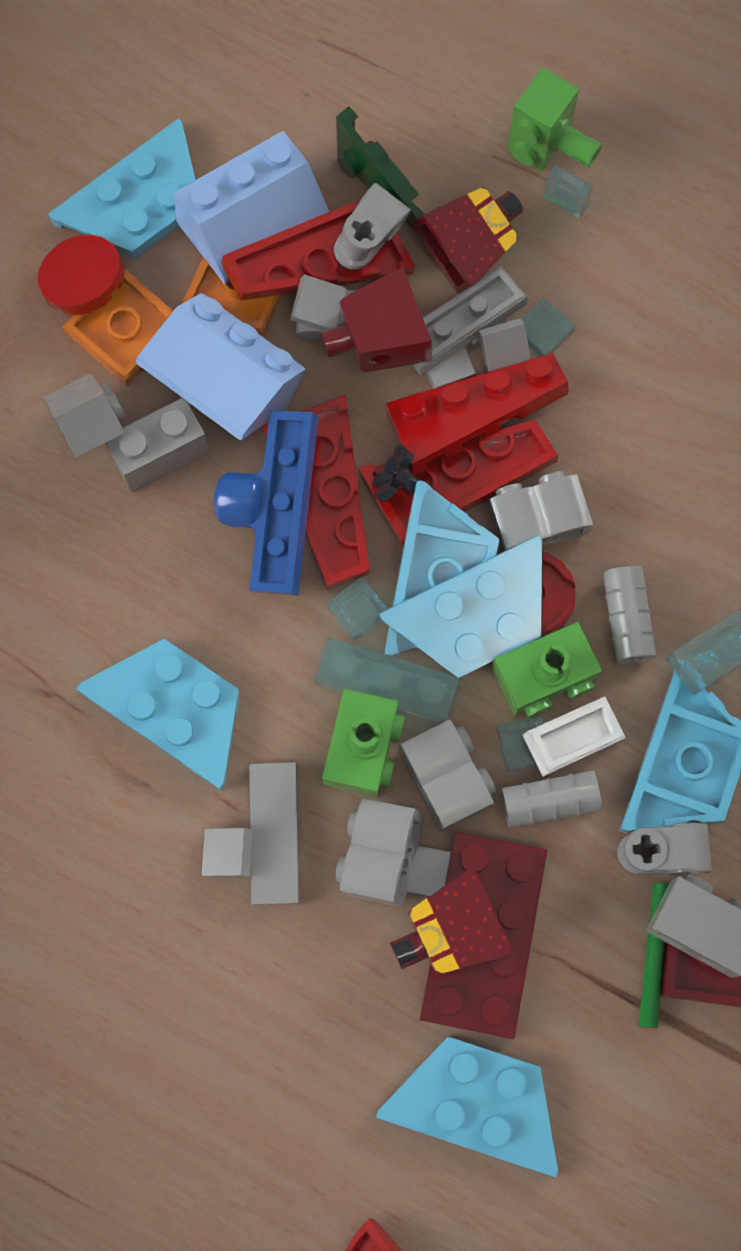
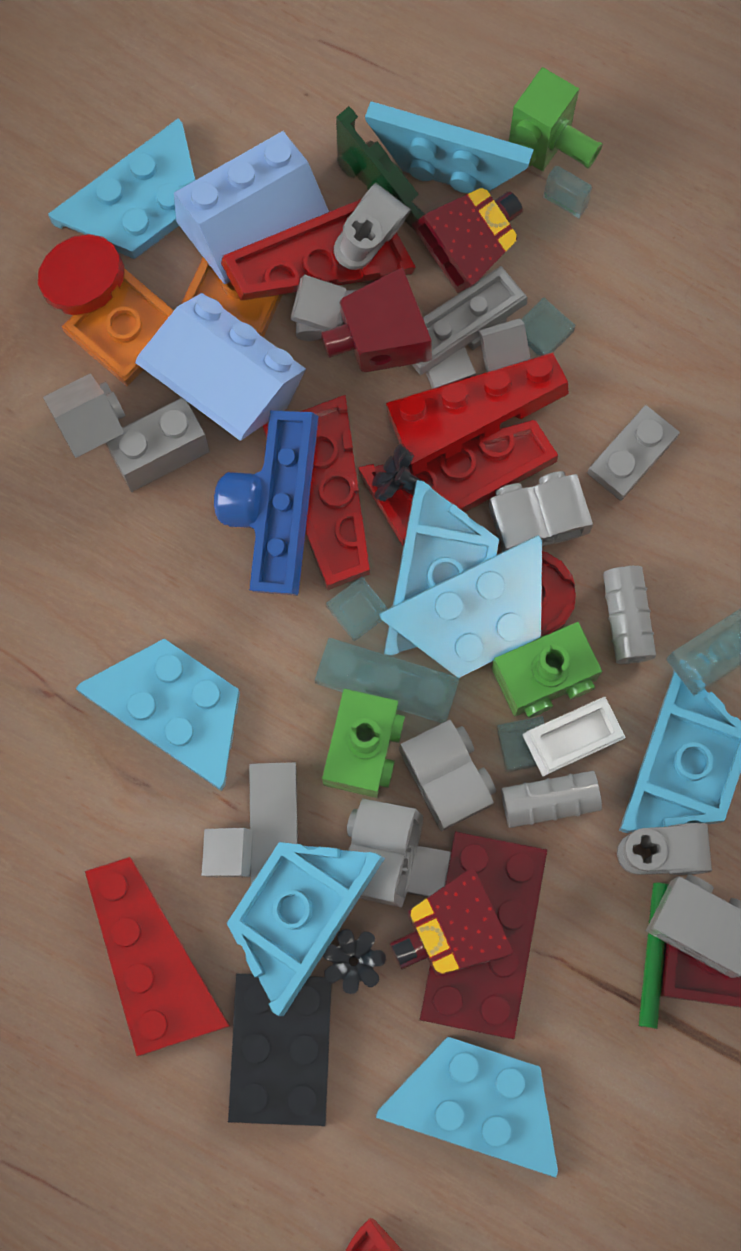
(154, 975): none -> red wing
(280, 1060): none -> black plate
(297, 912): none -> medium azure wing
(349, 949): none -> black plant
(445, 151): none -> medium azure wing
(633, 452): none -> light grey plate

